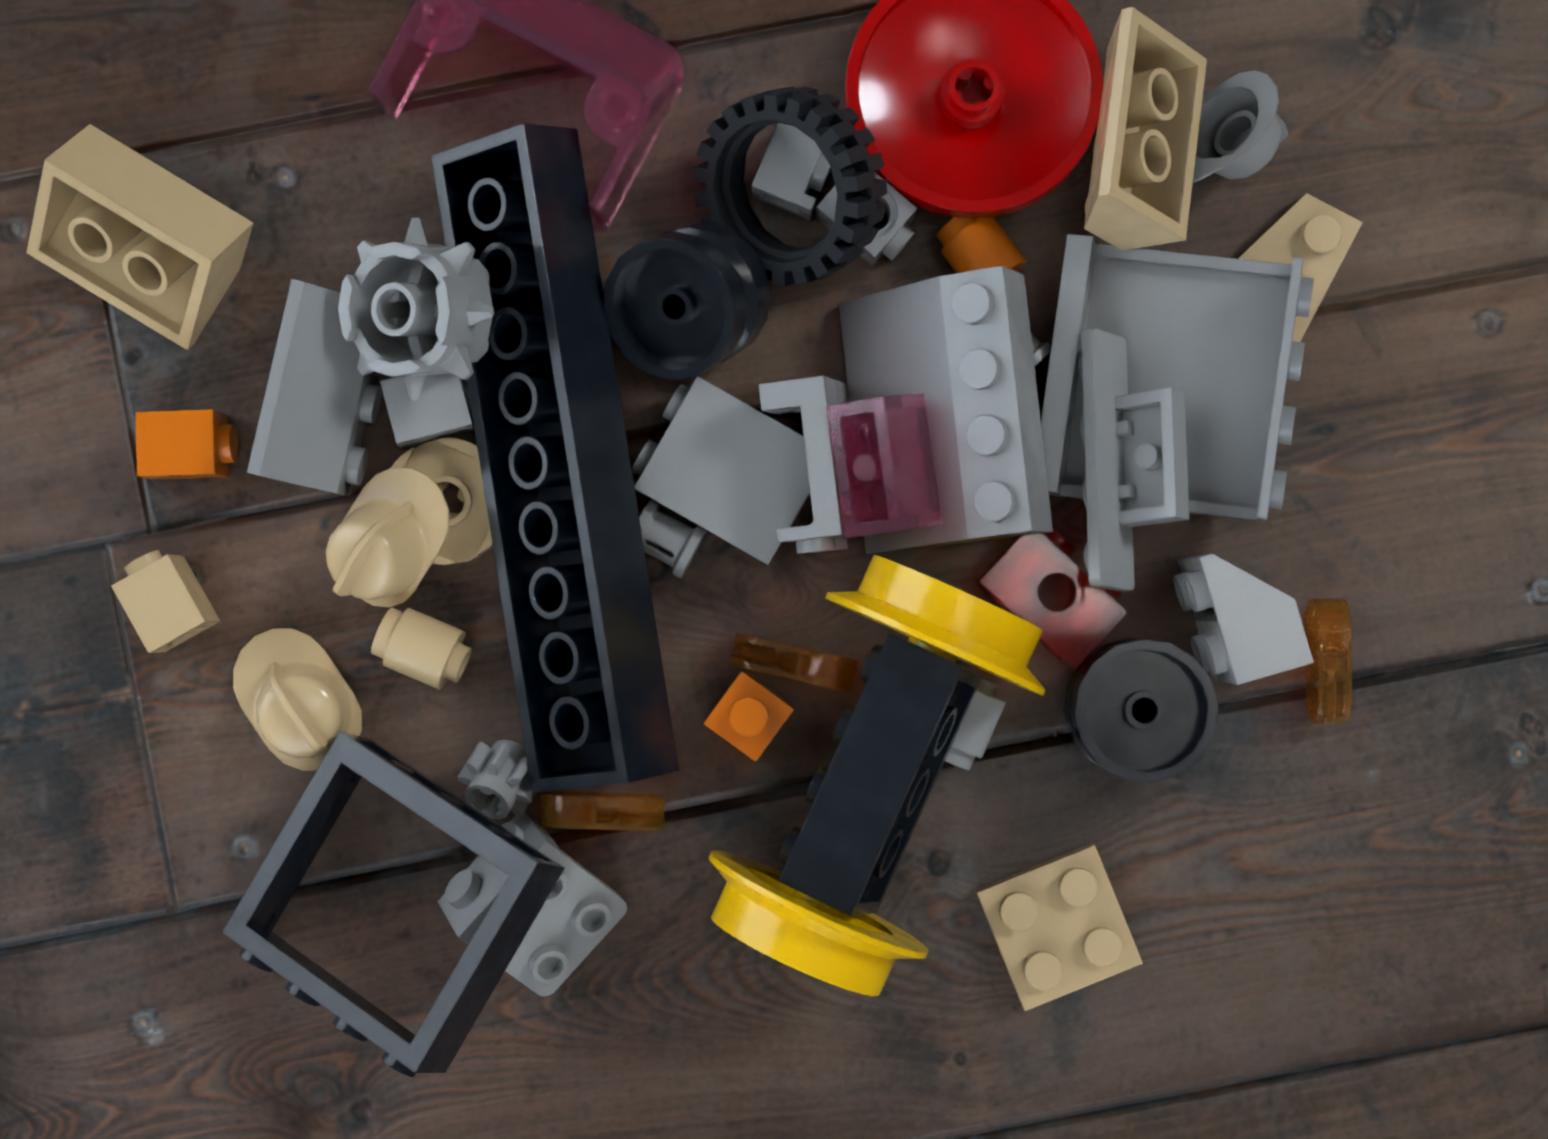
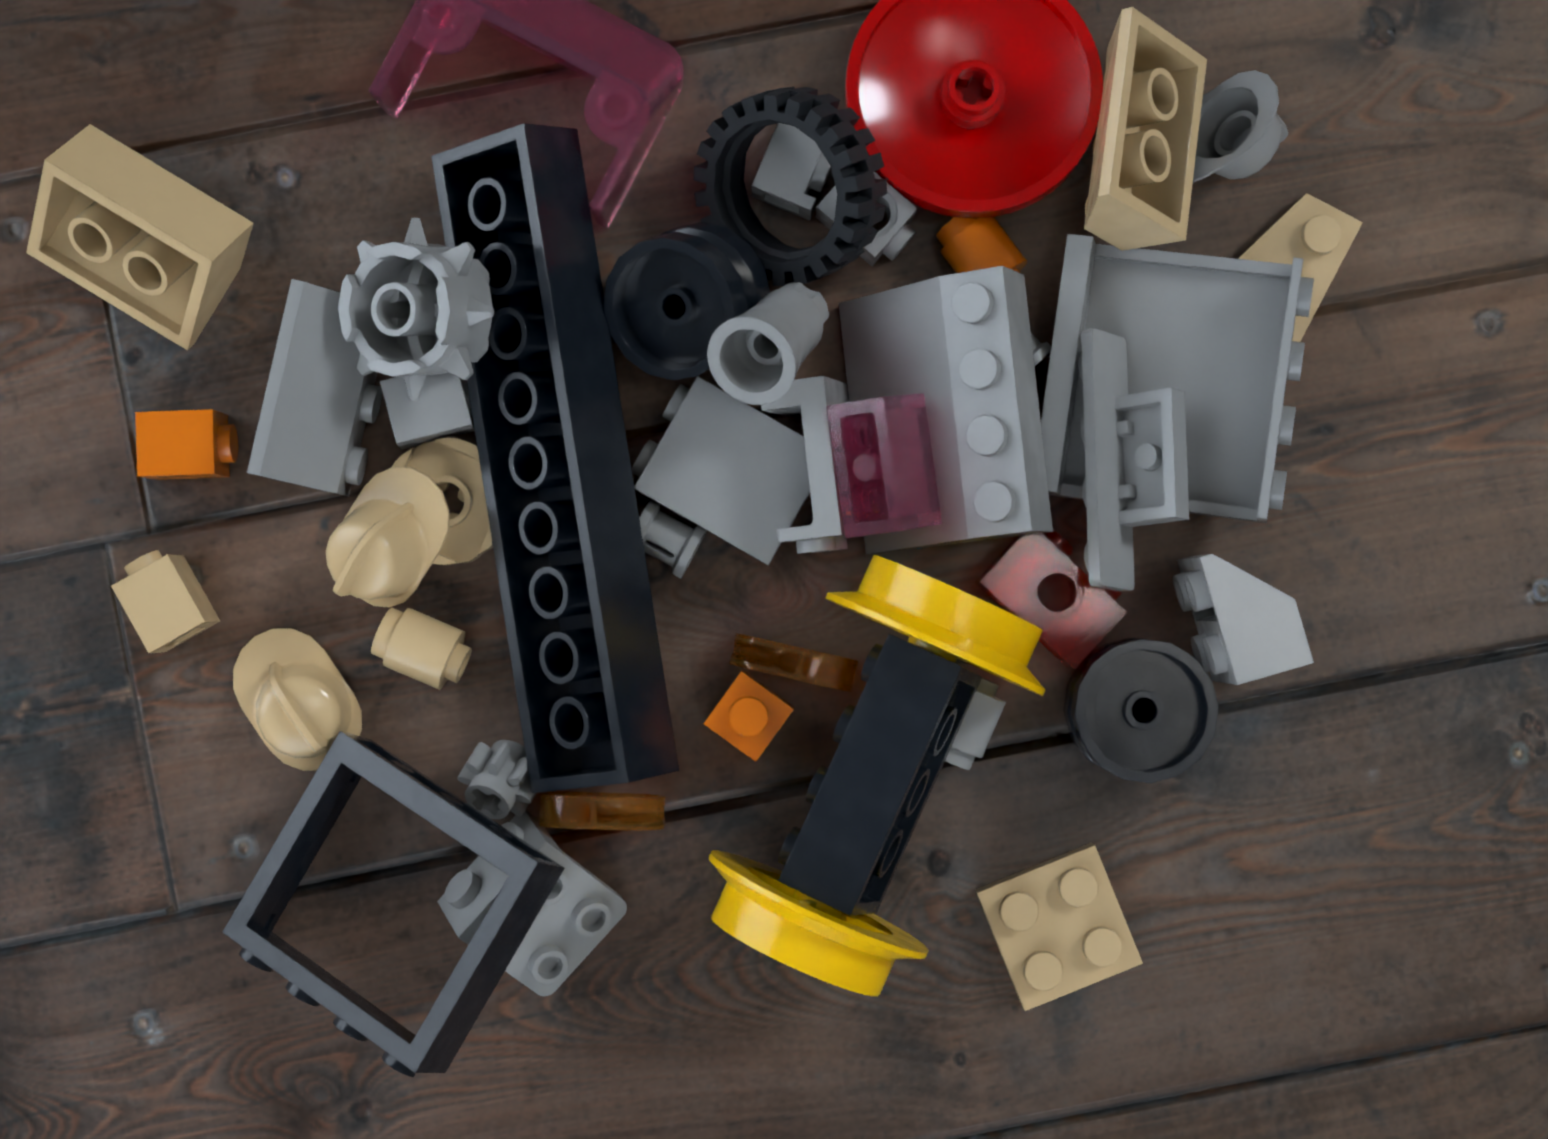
(763, 348): none -> light grey plant
(1331, 673): clear orange piece -> none

